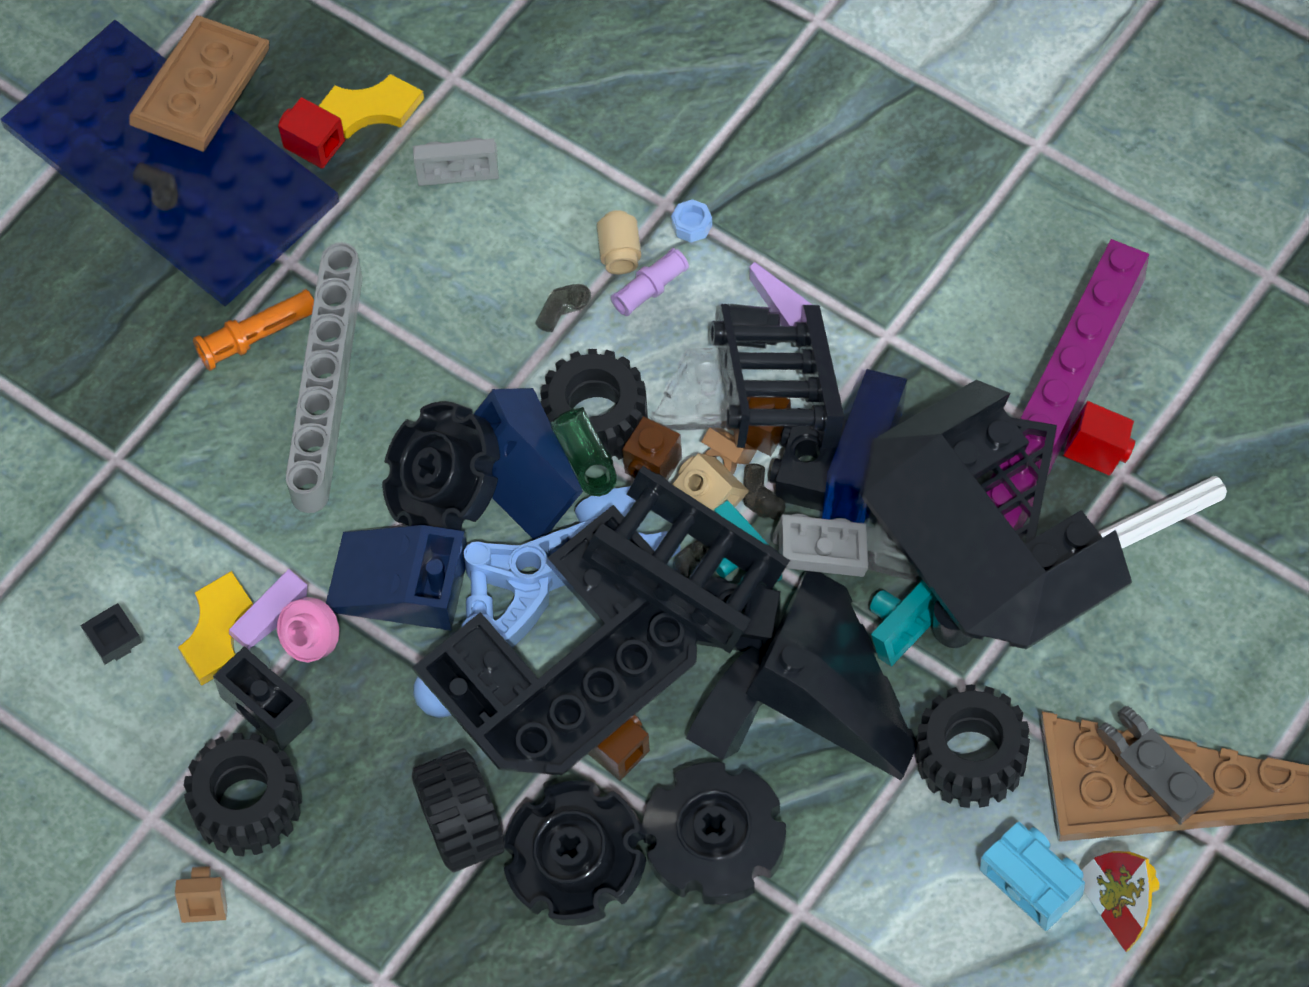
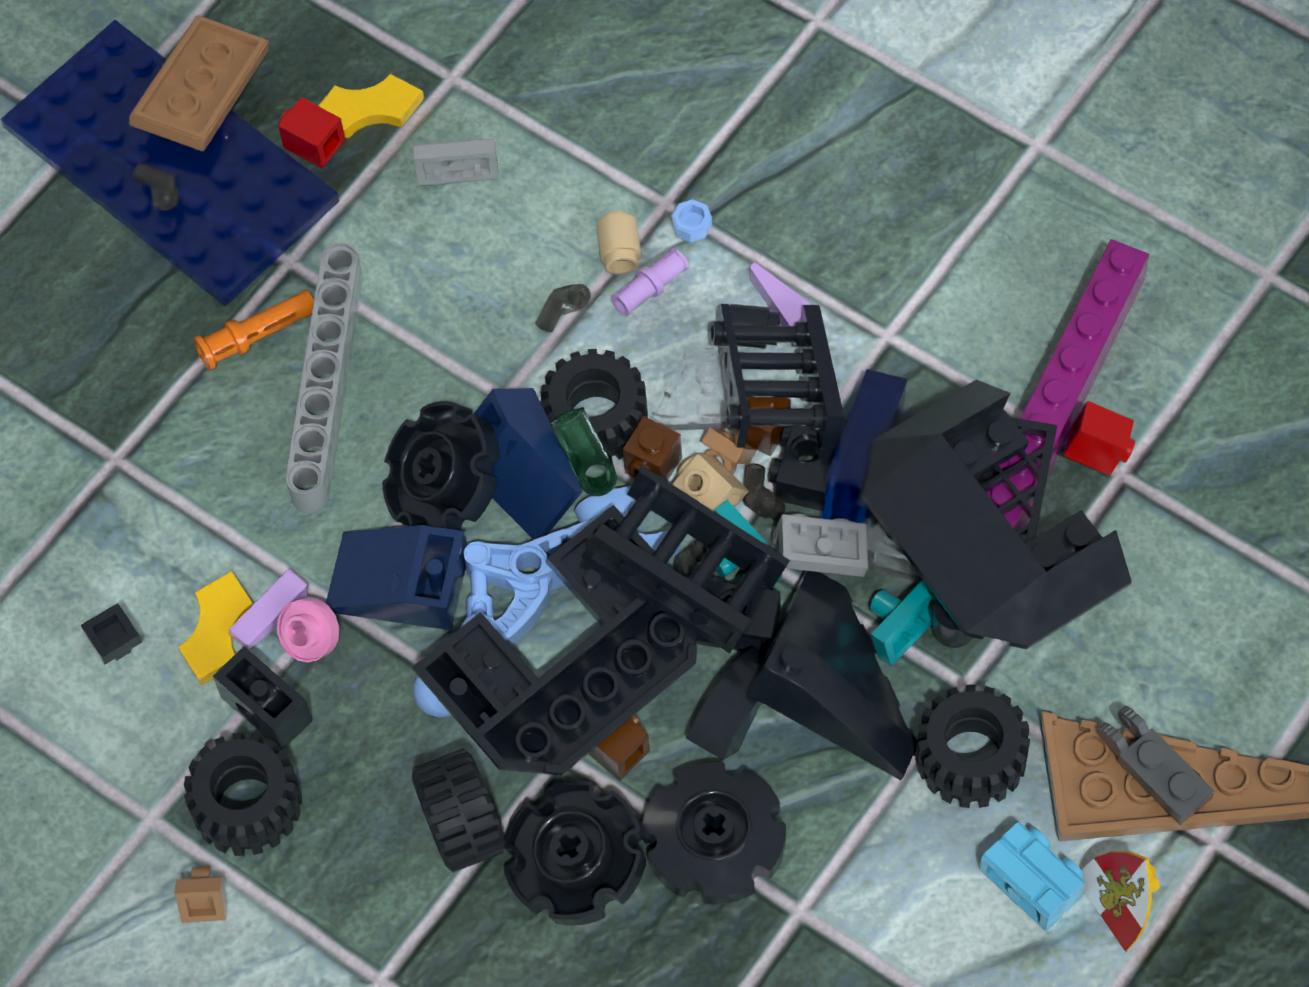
(1168, 511): white axle -> none

